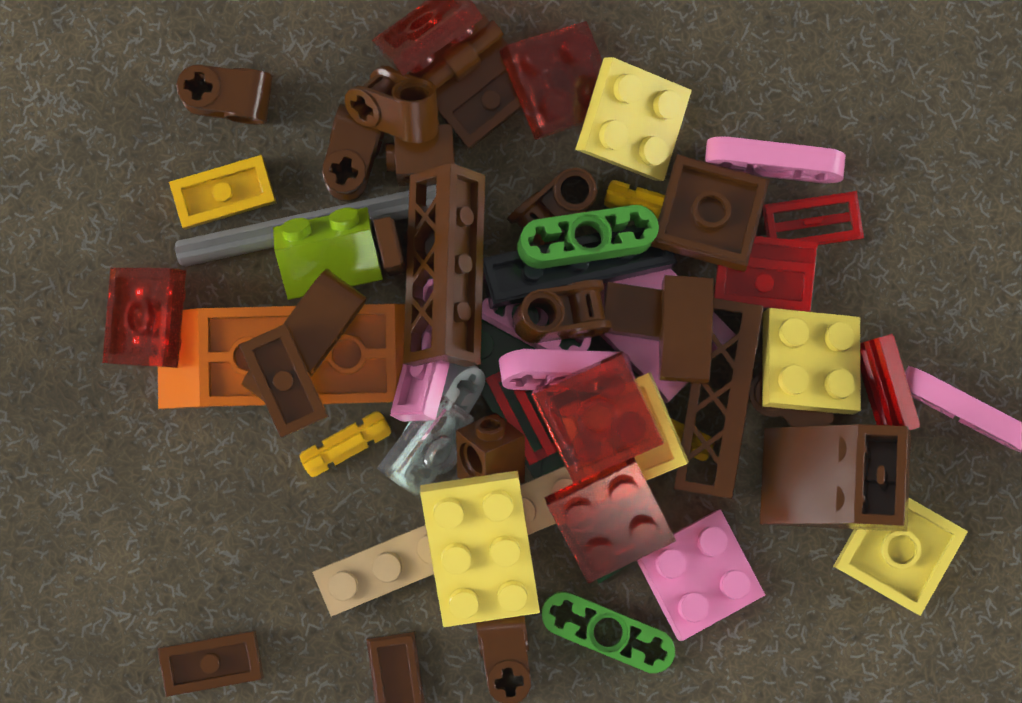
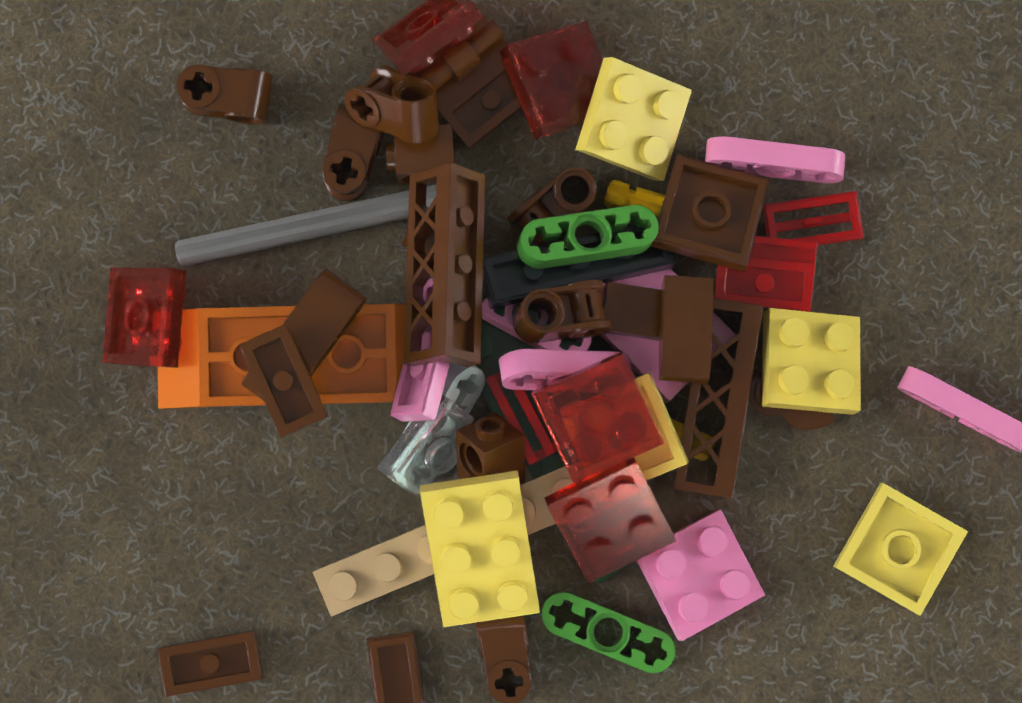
(222, 192): yellow plate -> none
(334, 242): lime brick -> none
(345, 443): yellow axle -> none
(390, 246): reddish brown tile -> none
(836, 477): reddish brown slope -> none
(887, 383): red tile -> none

